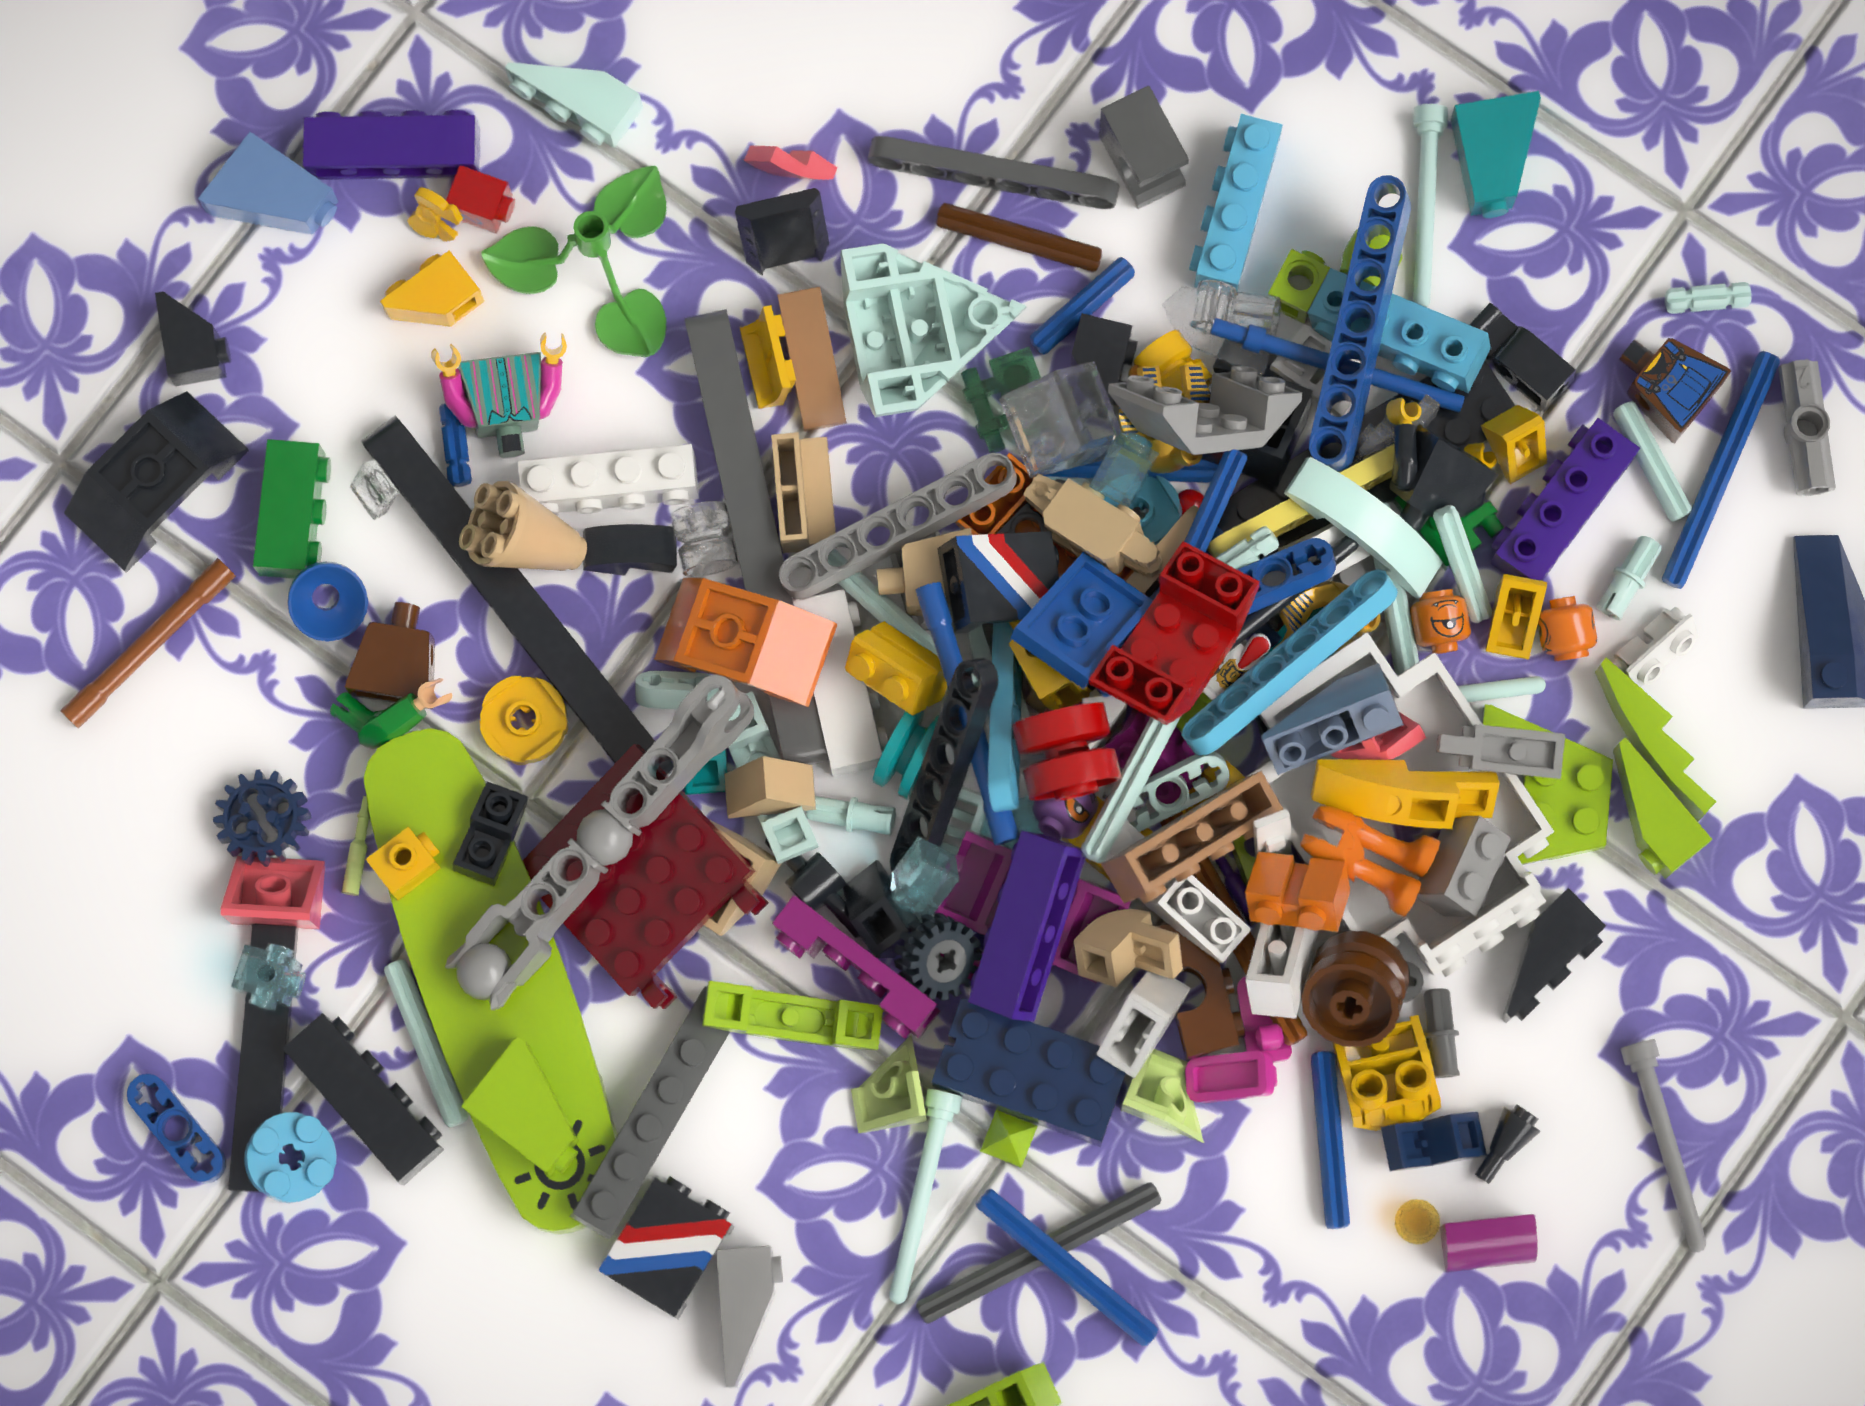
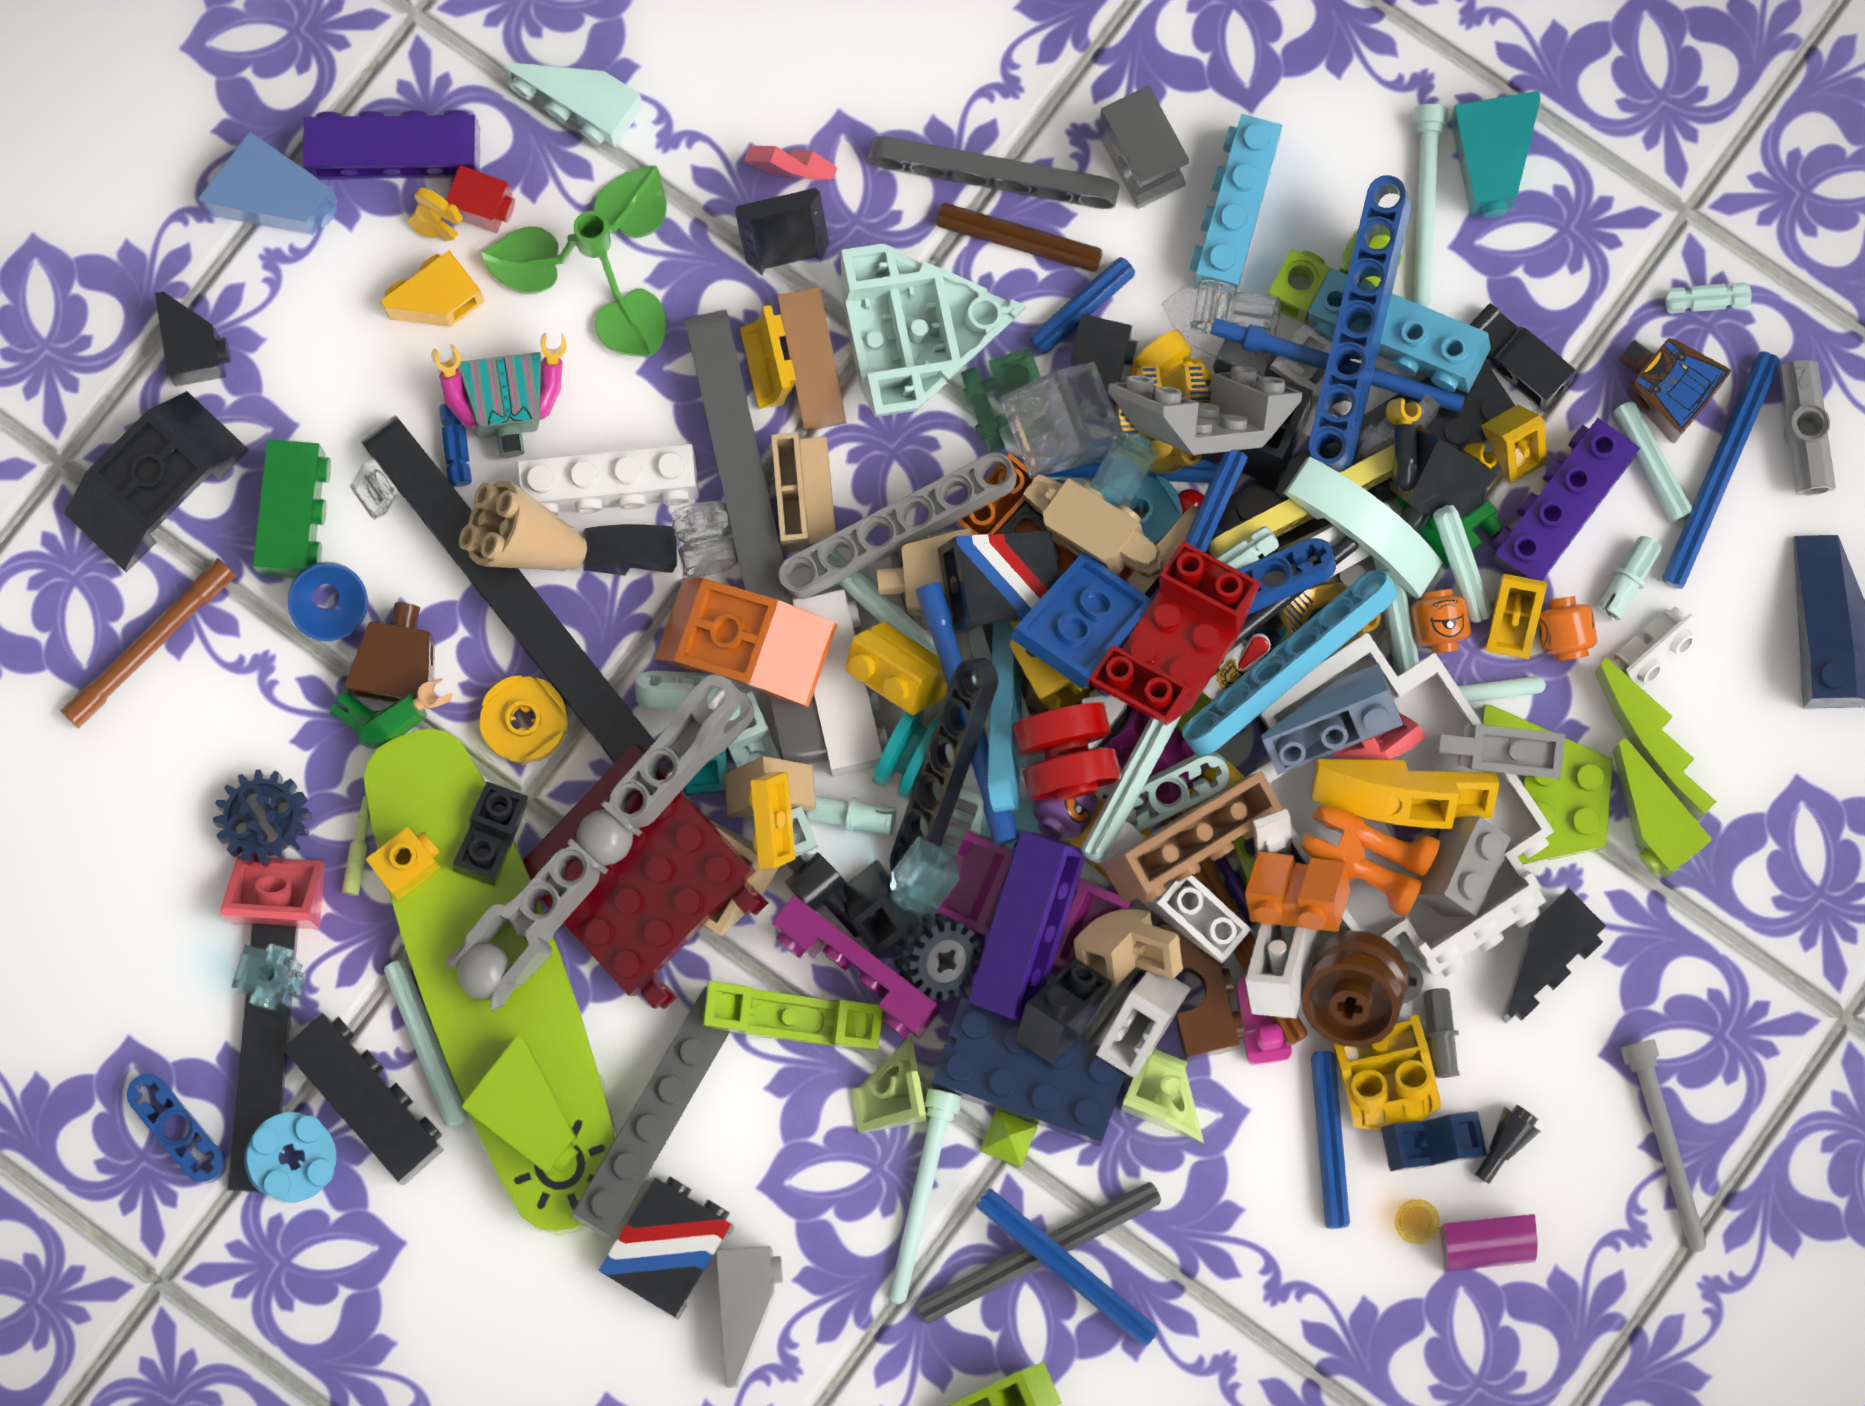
(772, 819): none -> yellow plate
(1062, 1010): none -> black slope
(1230, 1076): dark pink piece -> none

